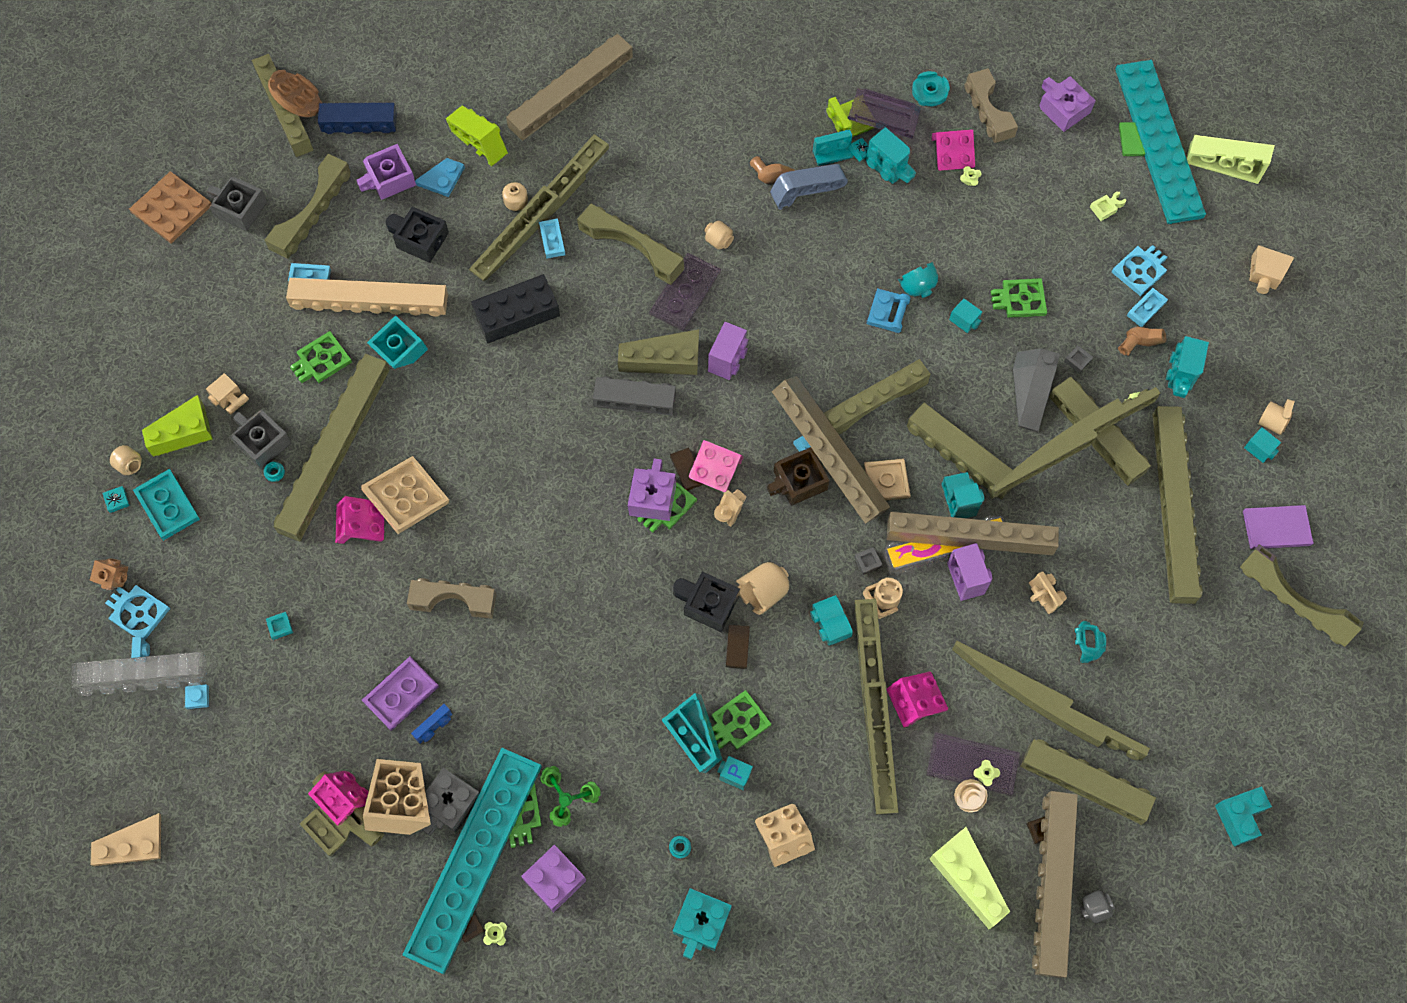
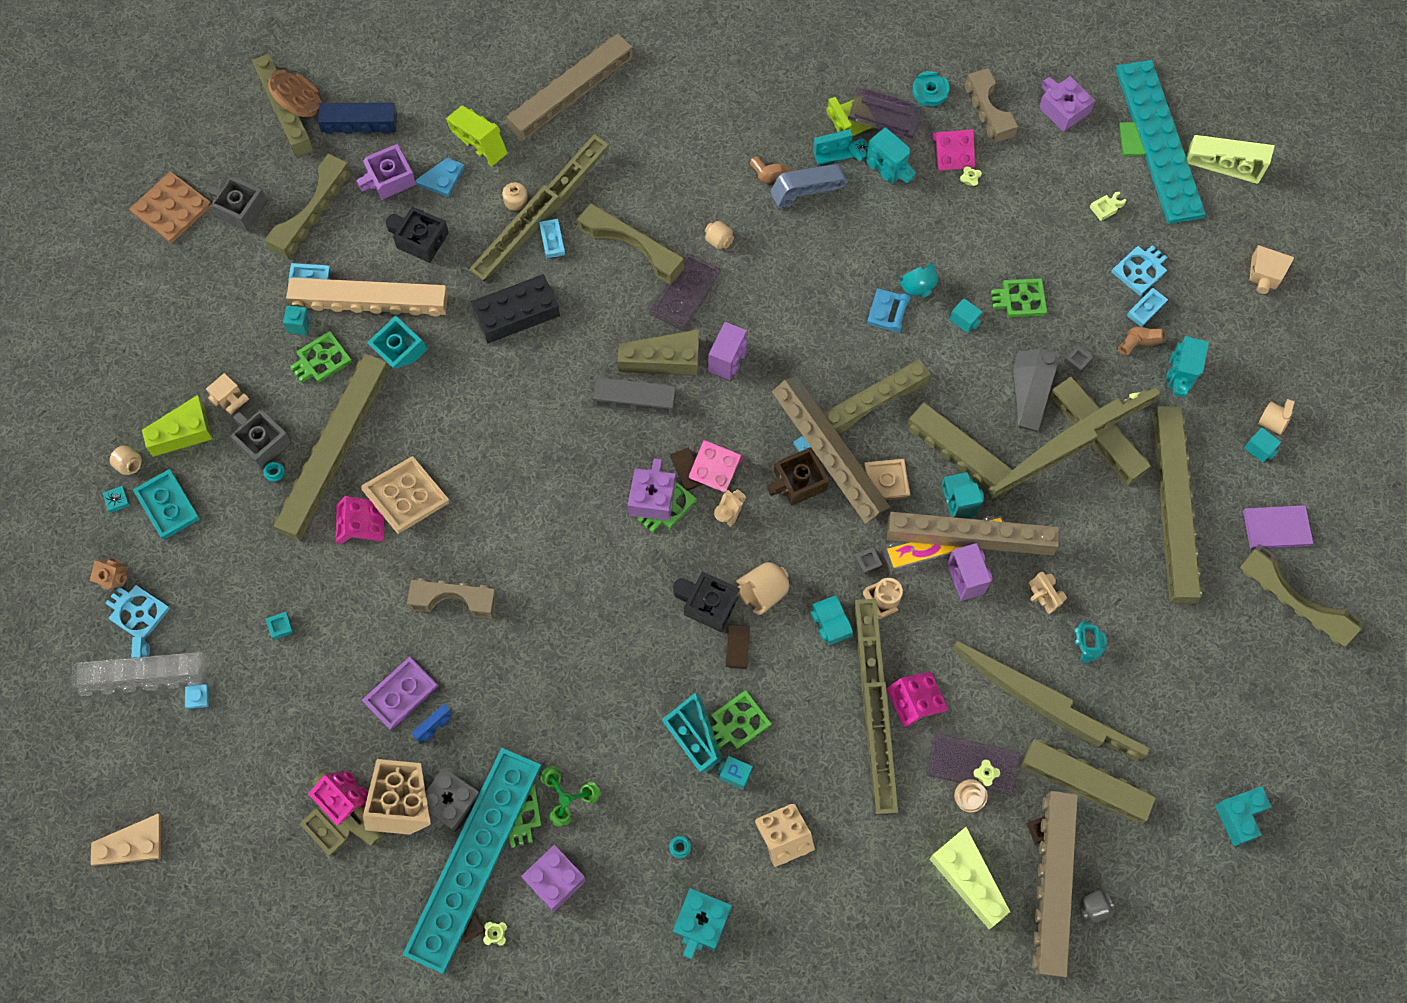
(296, 320): none -> teal brick

